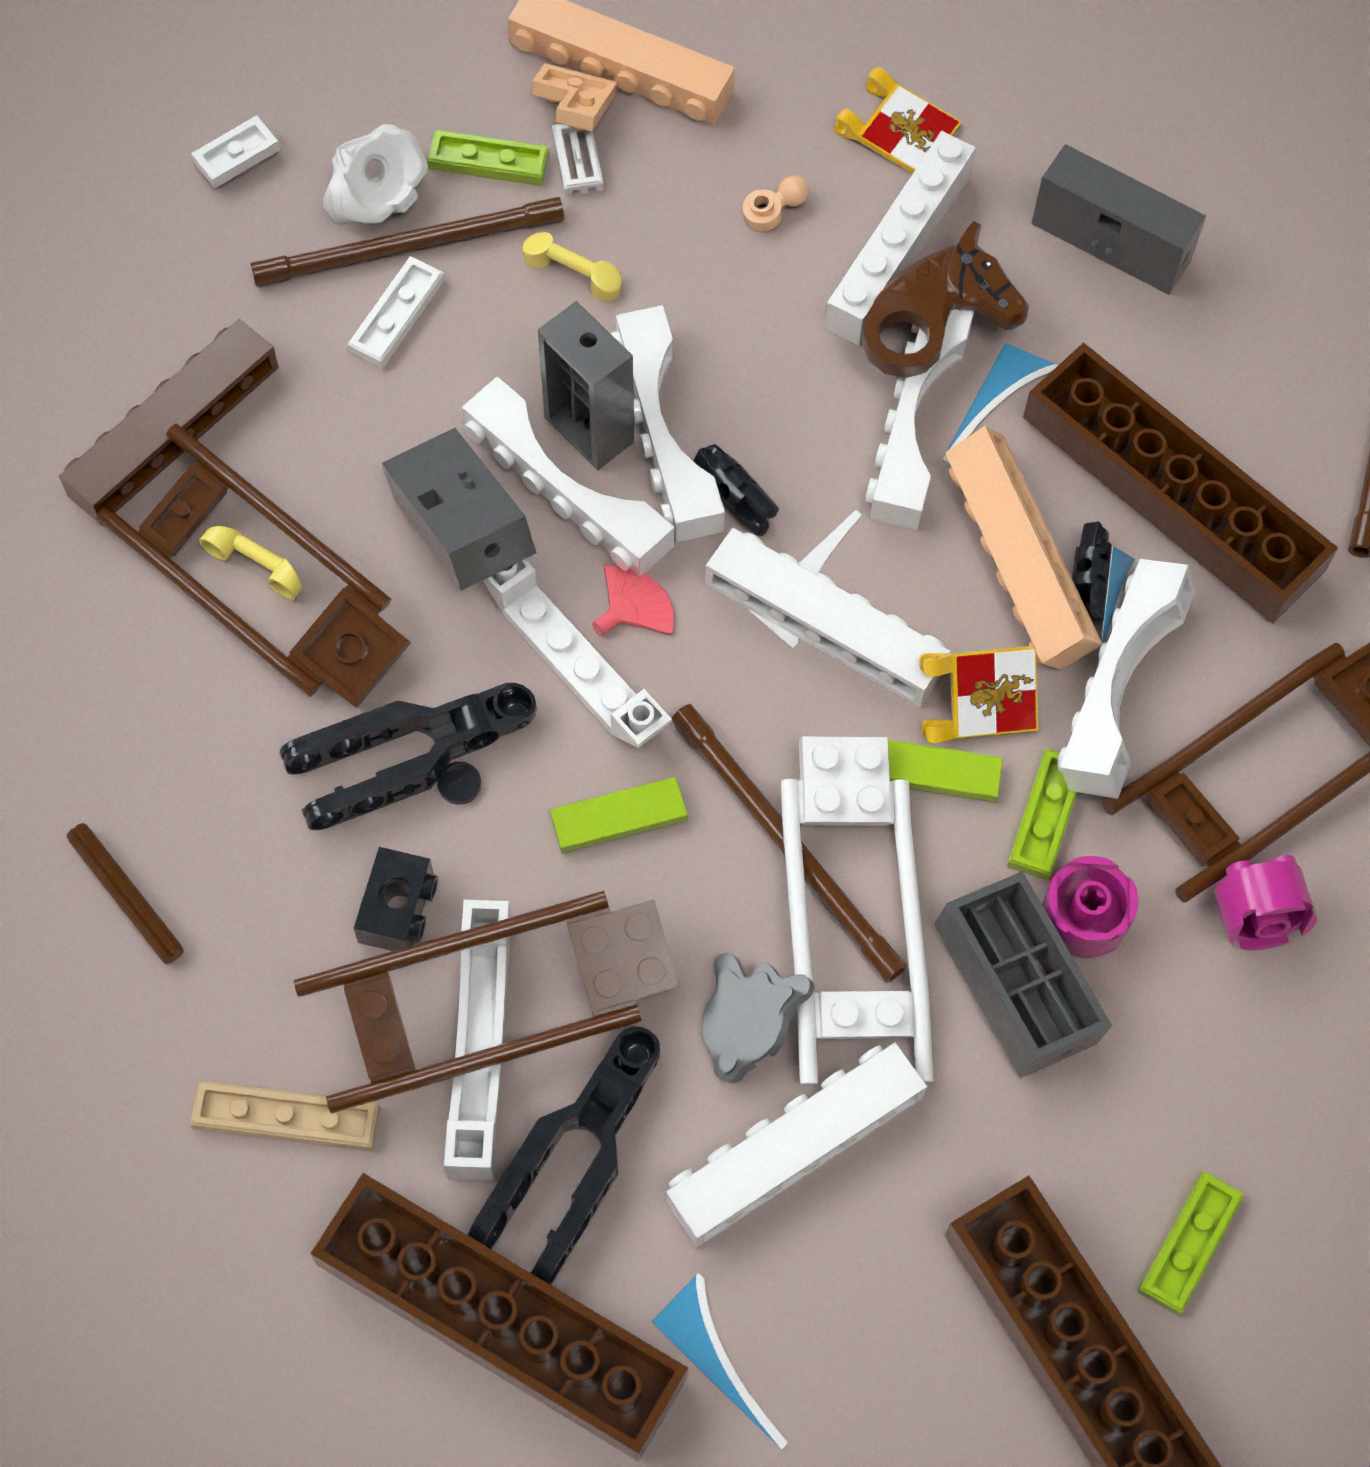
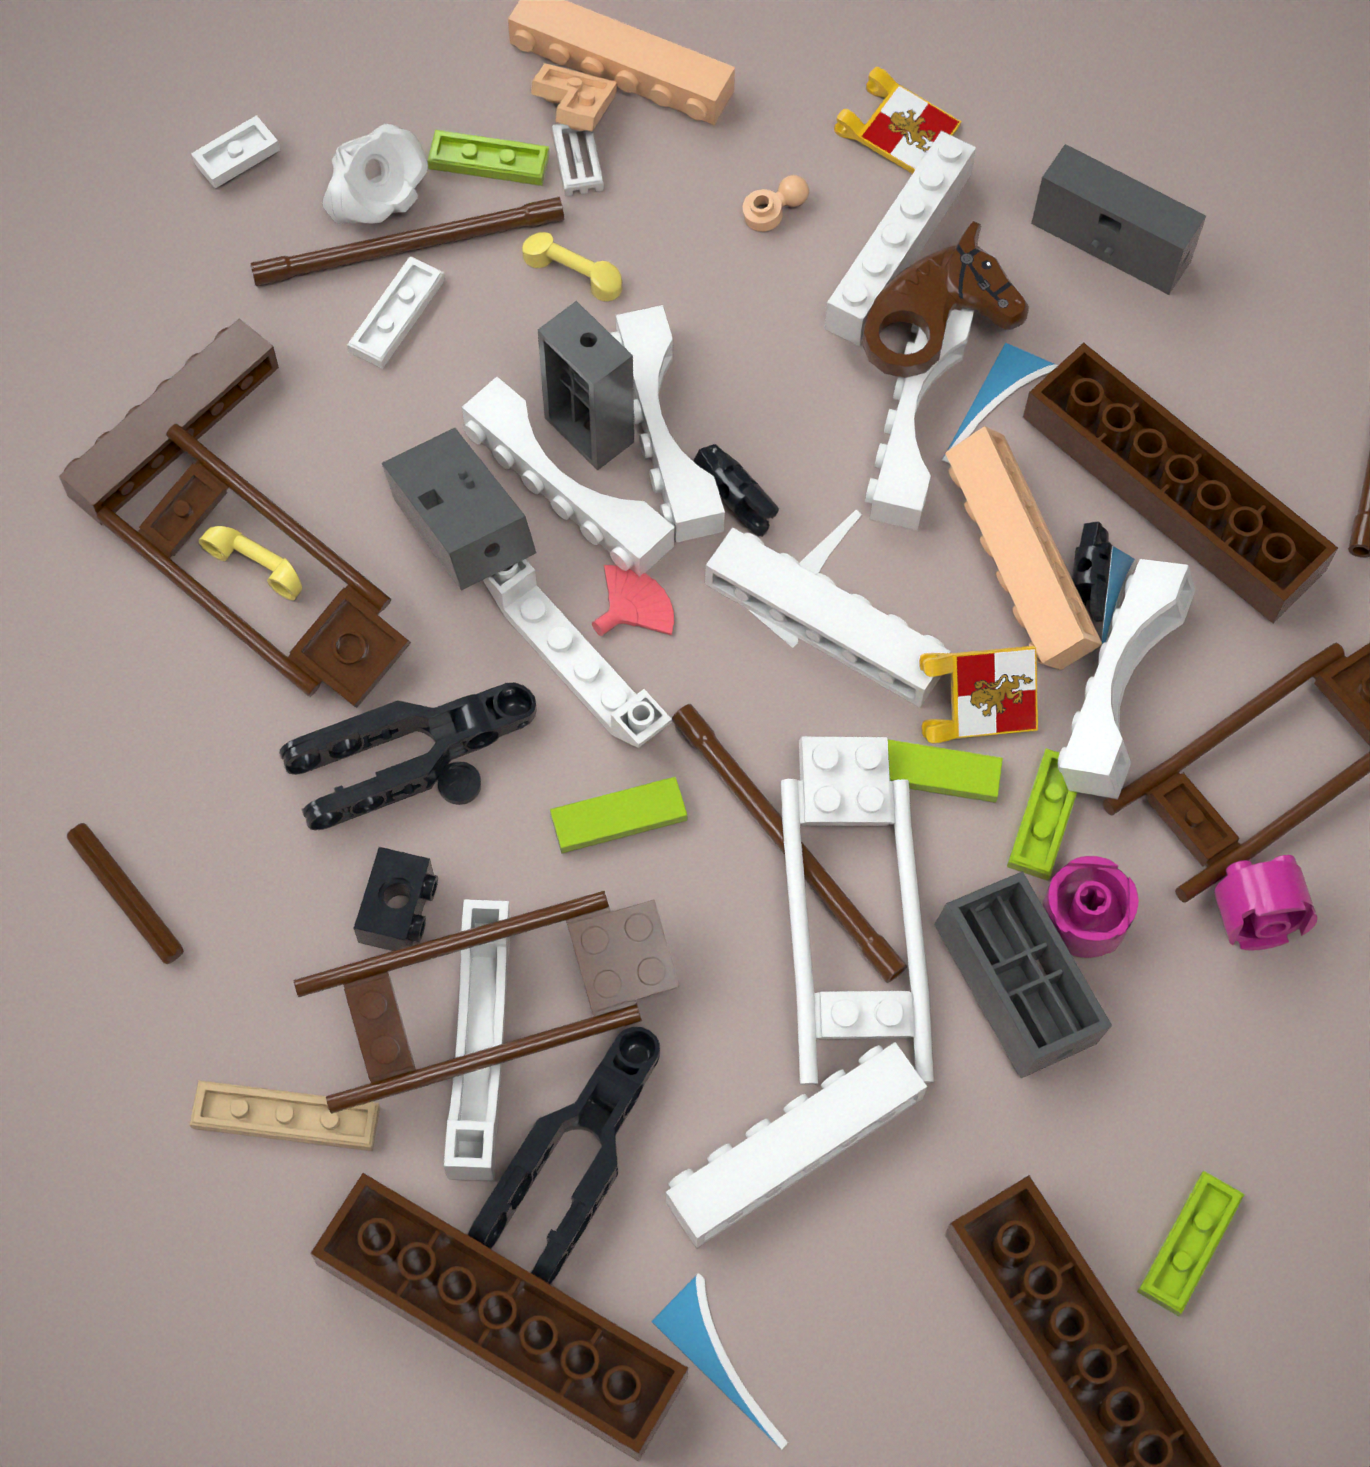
(749, 1014): tile -> none

